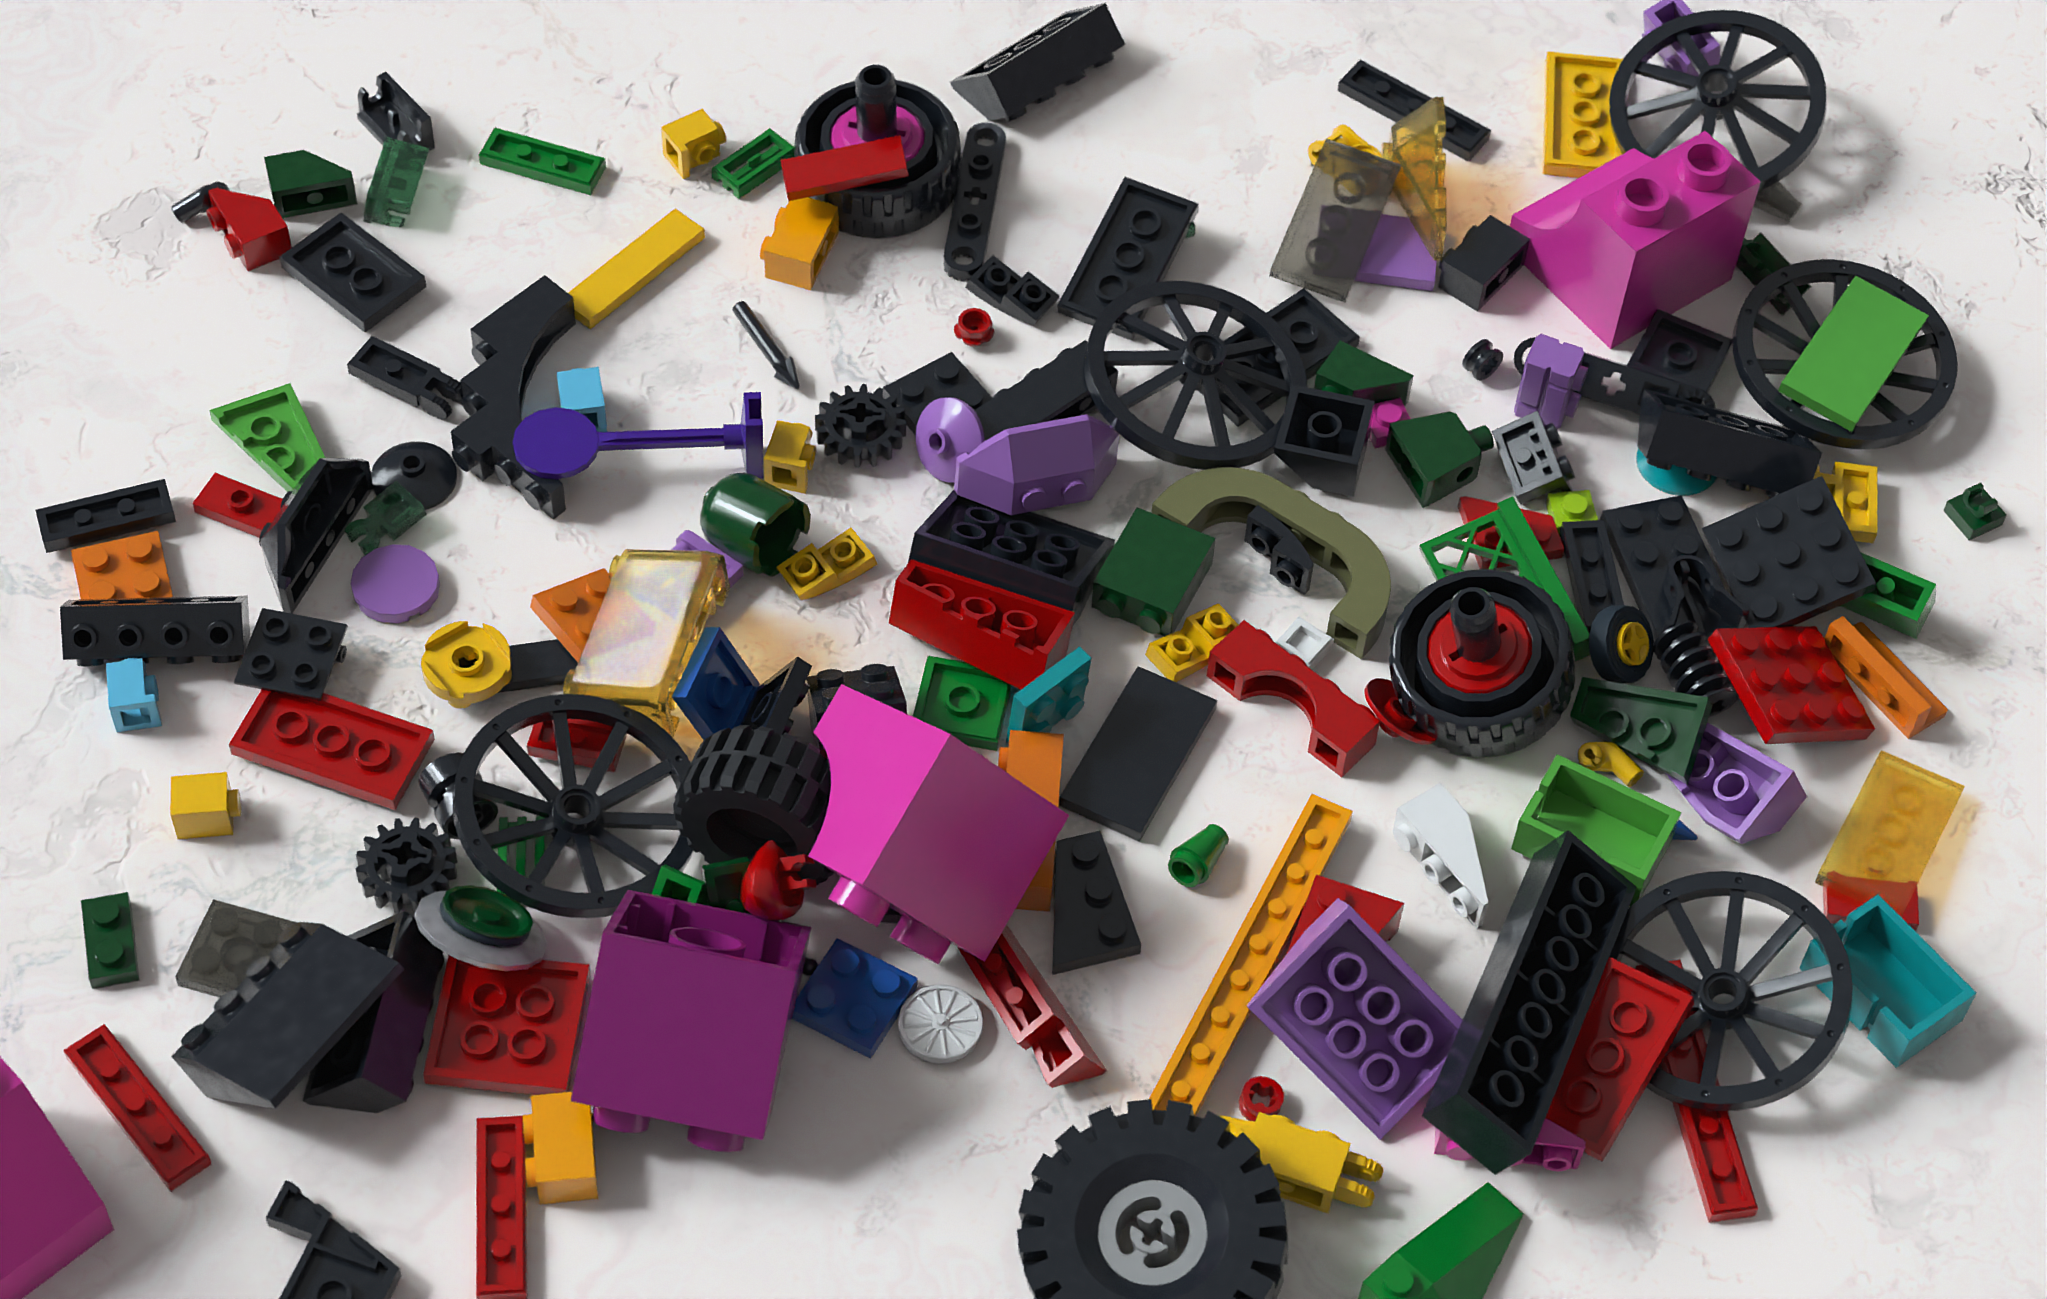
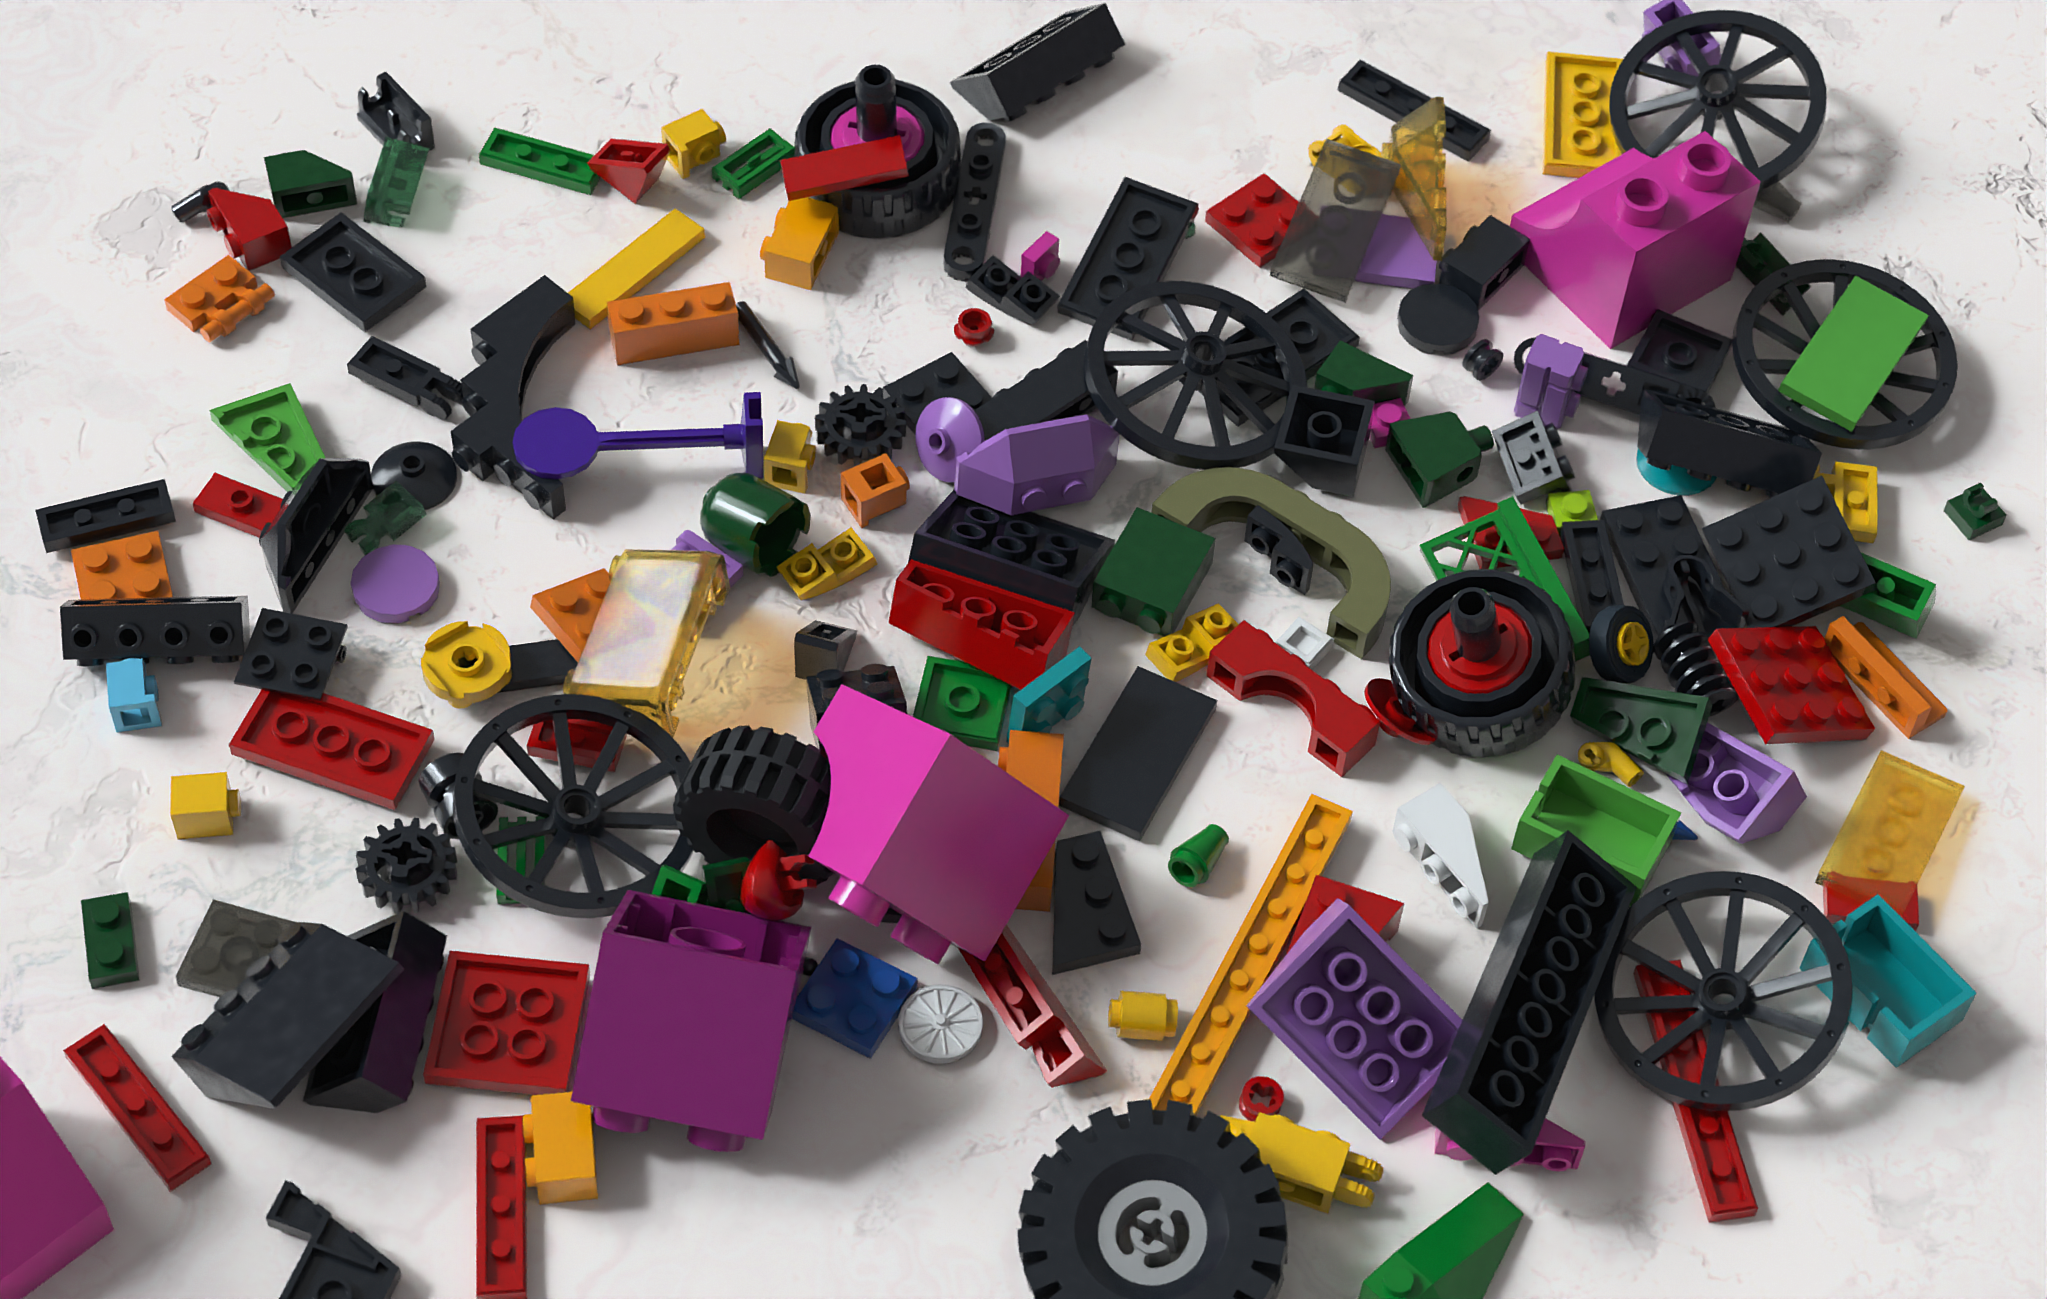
(213, 292): none -> orange plate
(481, 928): piece -> none
(582, 392): medium azure brick -> none
(630, 165): none -> red slope
(673, 323): none -> orange brick
(715, 685): blue plate -> none
(777, 698): black plate -> none
(822, 648): none -> black slope
(873, 488): none -> orange brick
(1041, 257): none -> dark pink plate
(1143, 1015): none -> yellow brick
(1254, 218): none -> red plate
(1438, 318): none -> black tile
(1616, 1054): red plate -> none

